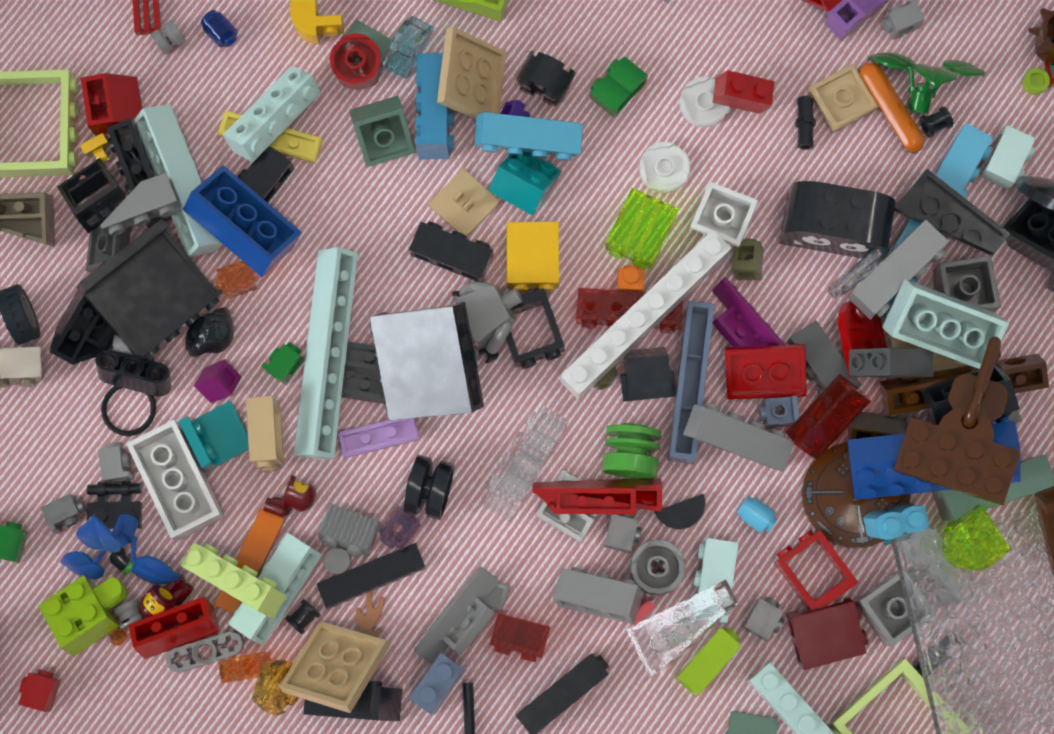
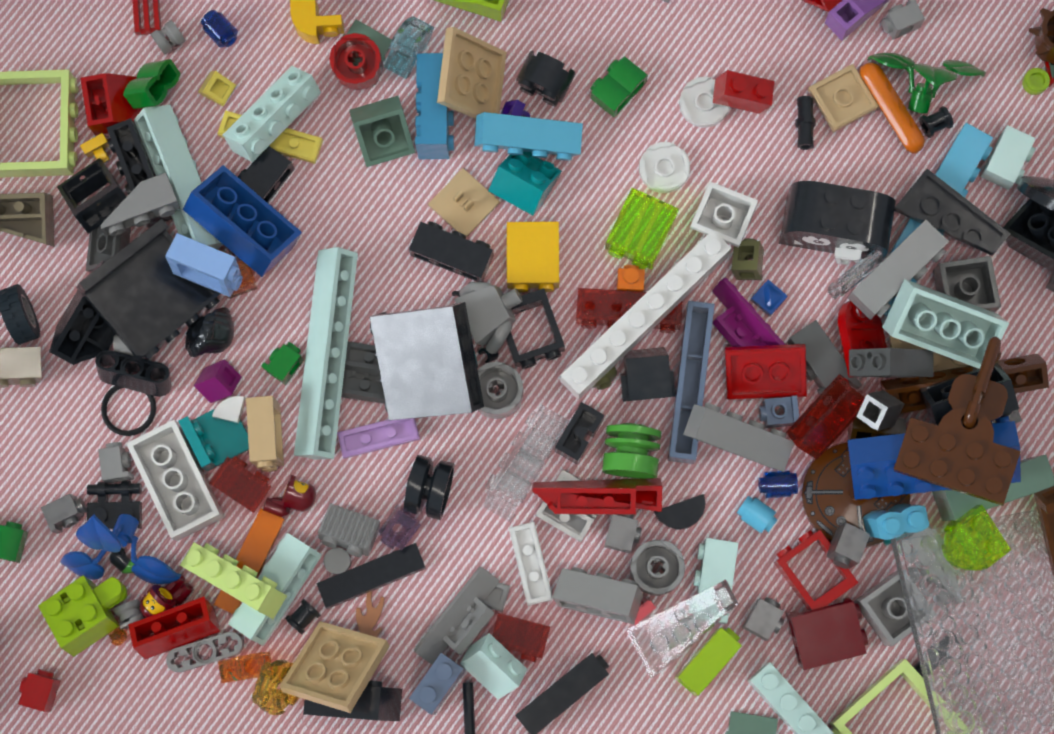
(151, 84): none -> green brick
(204, 265): none -> light blue window
(217, 88): none -> light yellow slope
(230, 409): none -> white tile
(240, 483): none -> clear red brick
(493, 666): none -> light aqua brick
(511, 396): none -> light grey brick
(530, 563): none -> white tile
(583, 423): none -> black brick
(769, 298): none -> blue tile
(778, 484): none -> clear blue brick
(844, 255): none -> white tile
(847, 546): none -> flat silver brick
(880, 410): none -> flat silver brick

